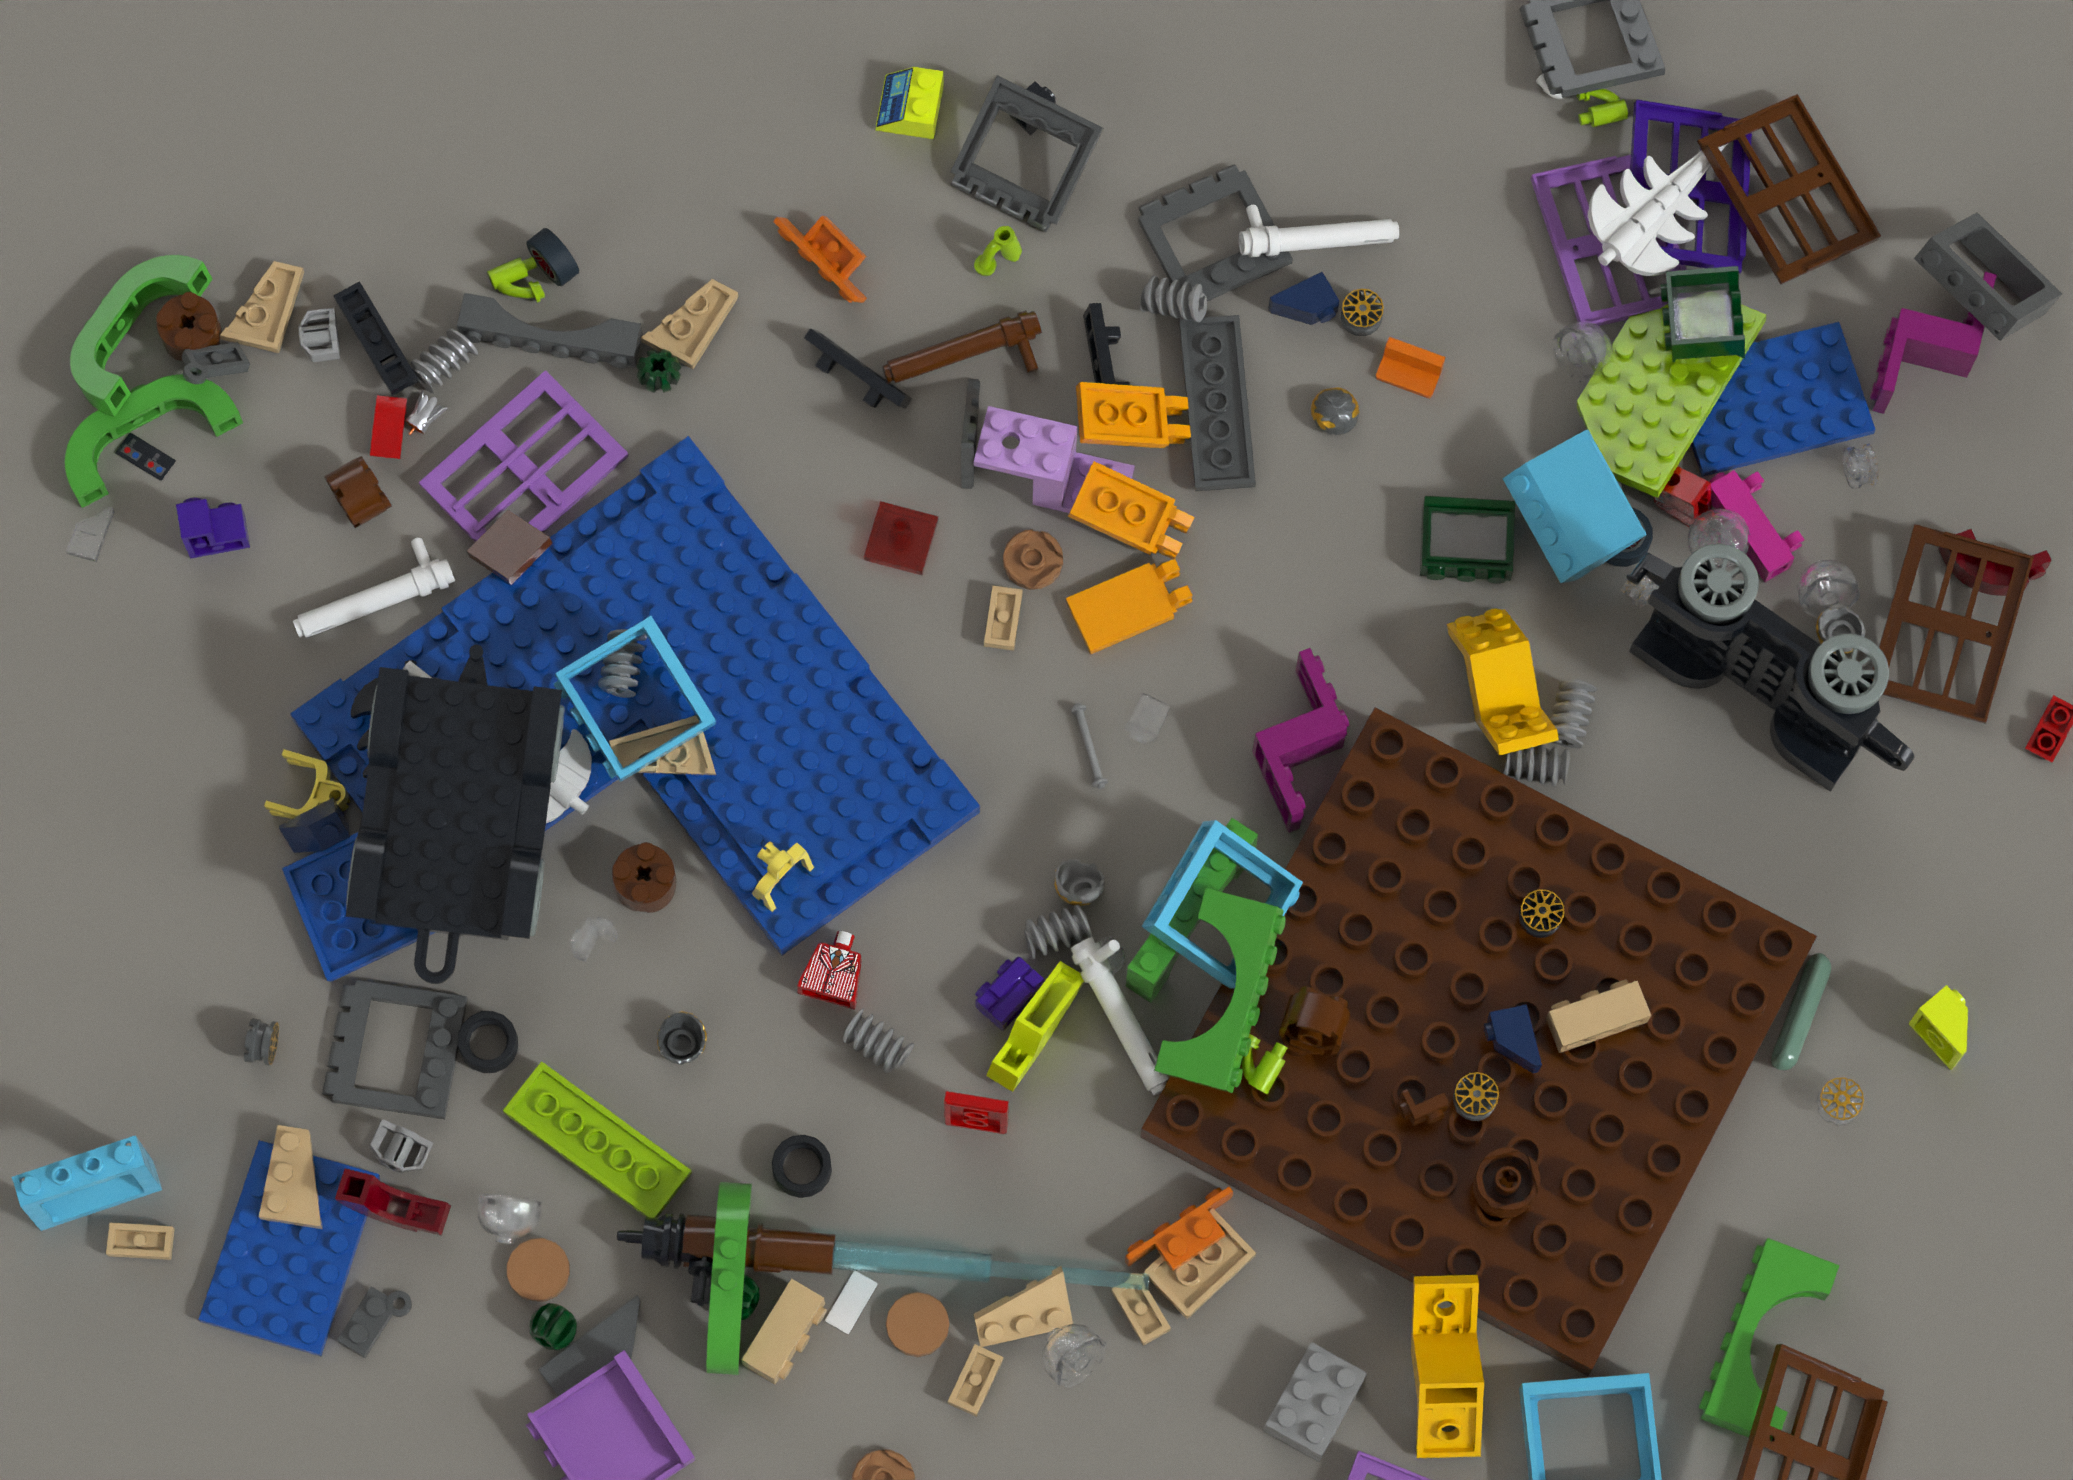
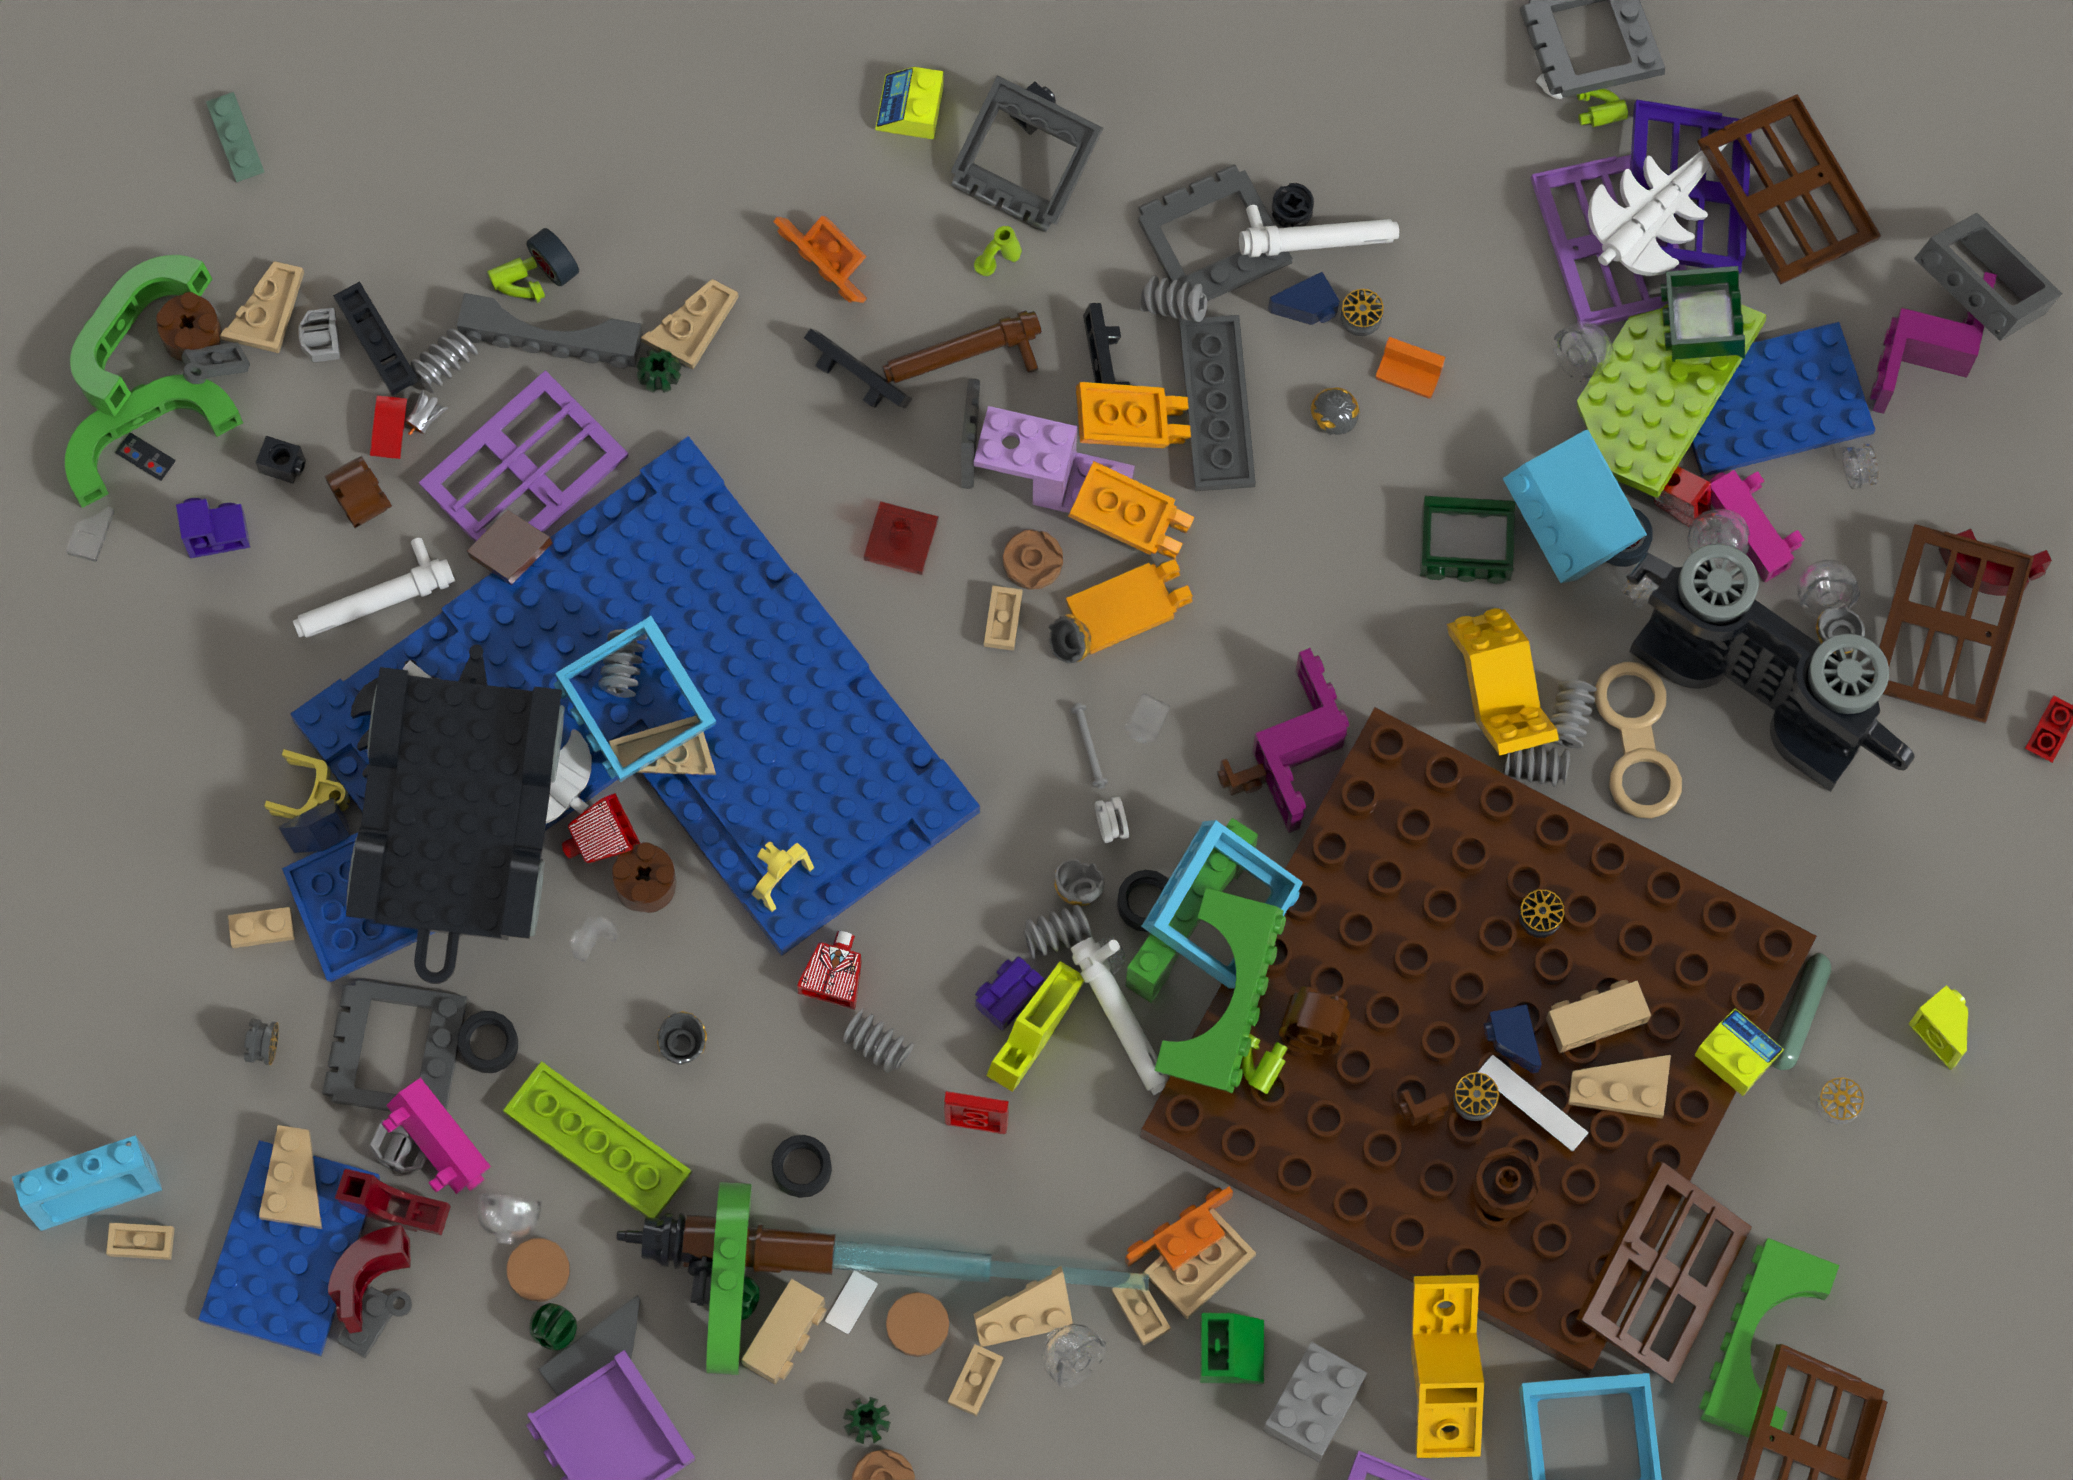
(235, 137): none -> sand green plate
(261, 927): none -> tan plate
(274, 449): none -> black brick
(360, 1264): none -> dark red arch
(438, 1138): none -> dark pink brick
(600, 832): none -> red torso
(866, 1410): none -> dark green piece
(1069, 639): none -> dark grey hair
(1108, 821): none -> white wheel
(1128, 885): none -> black tyre
(1231, 1349): none -> green slope
(1248, 780): none -> reddish brown bracket
(1292, 205): none -> black wheel
(1534, 1103): none -> white sticker
(1623, 1087): none -> tan wing
(1638, 740): none -> tan bar
(1658, 1267): none -> reddish brown door
(1738, 1051): none -> neon yellow slope

